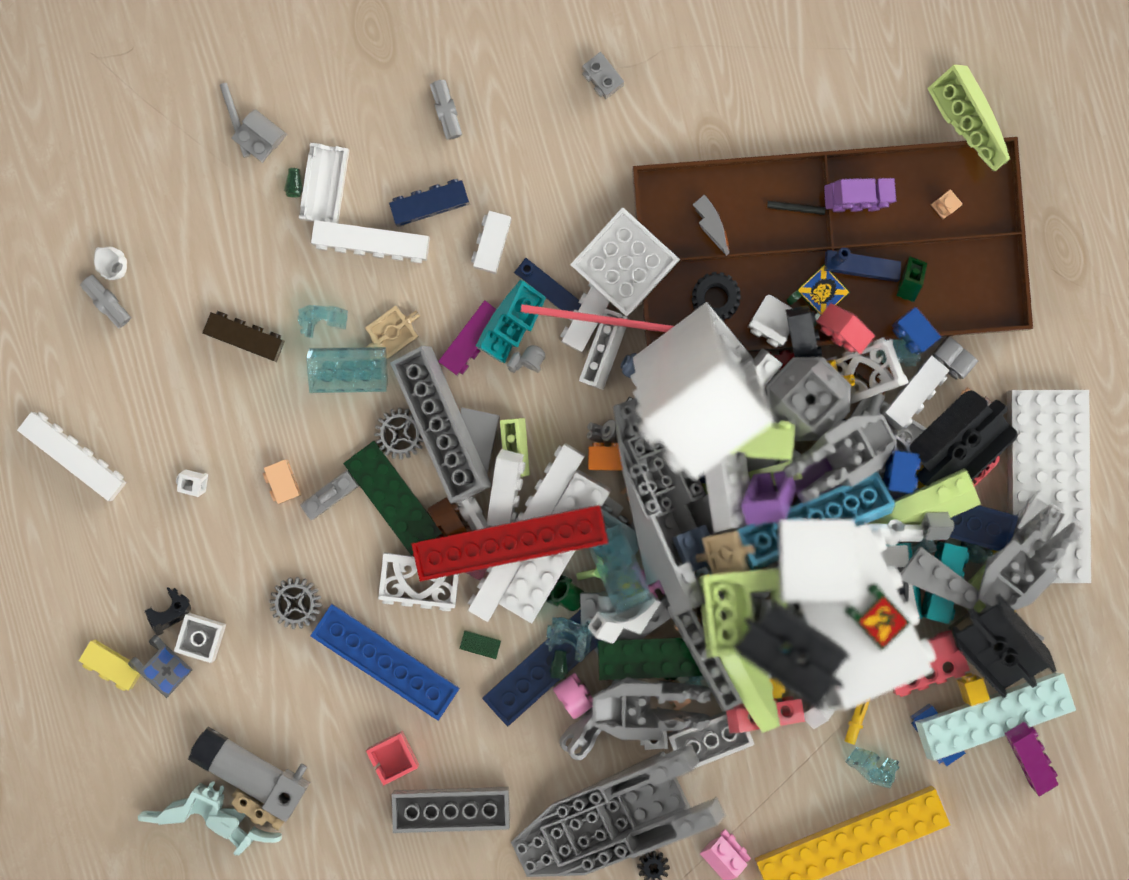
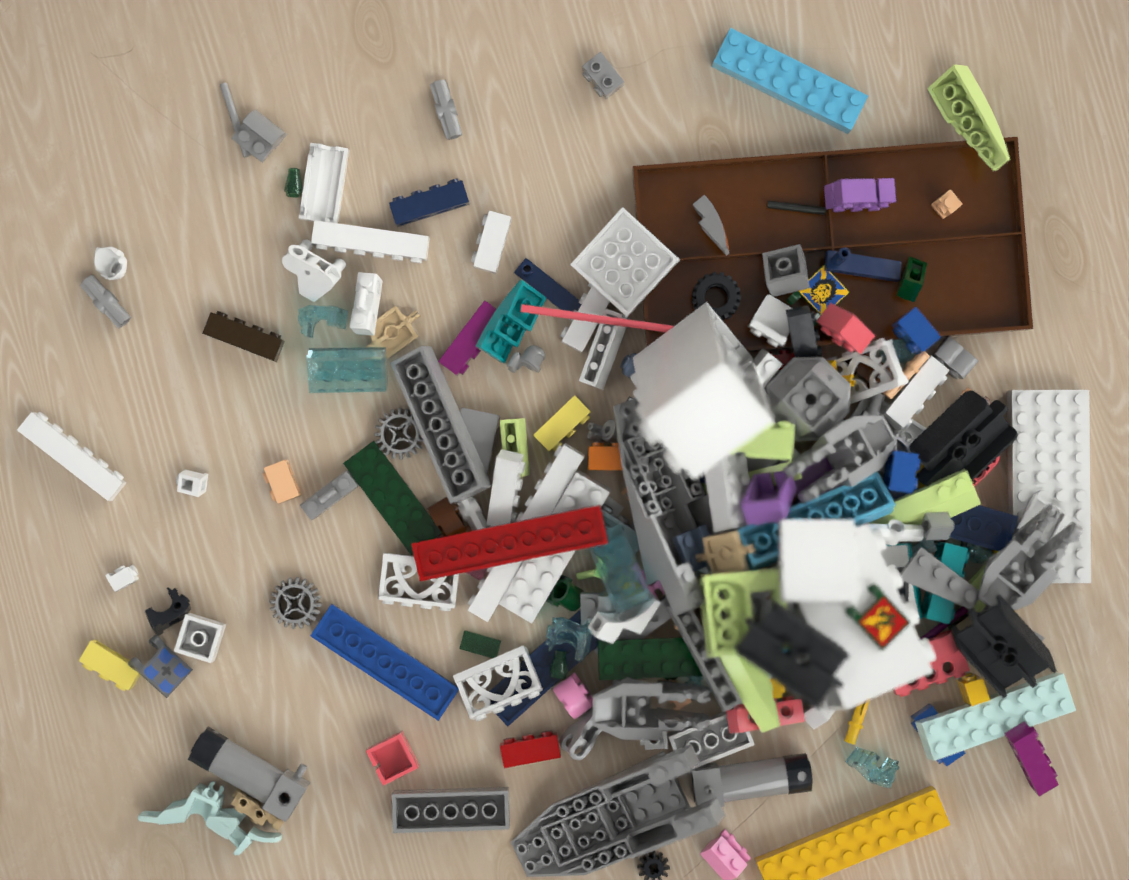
(122, 577): none -> white brick
(312, 279): none -> white piece
(366, 304): none -> white piece
(473, 674): none -> white fence
(530, 749): none -> red brick
(562, 424): none -> light yellow brick
(752, 779): none -> light grey piece
(786, 270): none -> light grey brick
(789, 81): none -> medium azure brick
(909, 370): none -> light nougat pin
(941, 626): none -> magenta bar

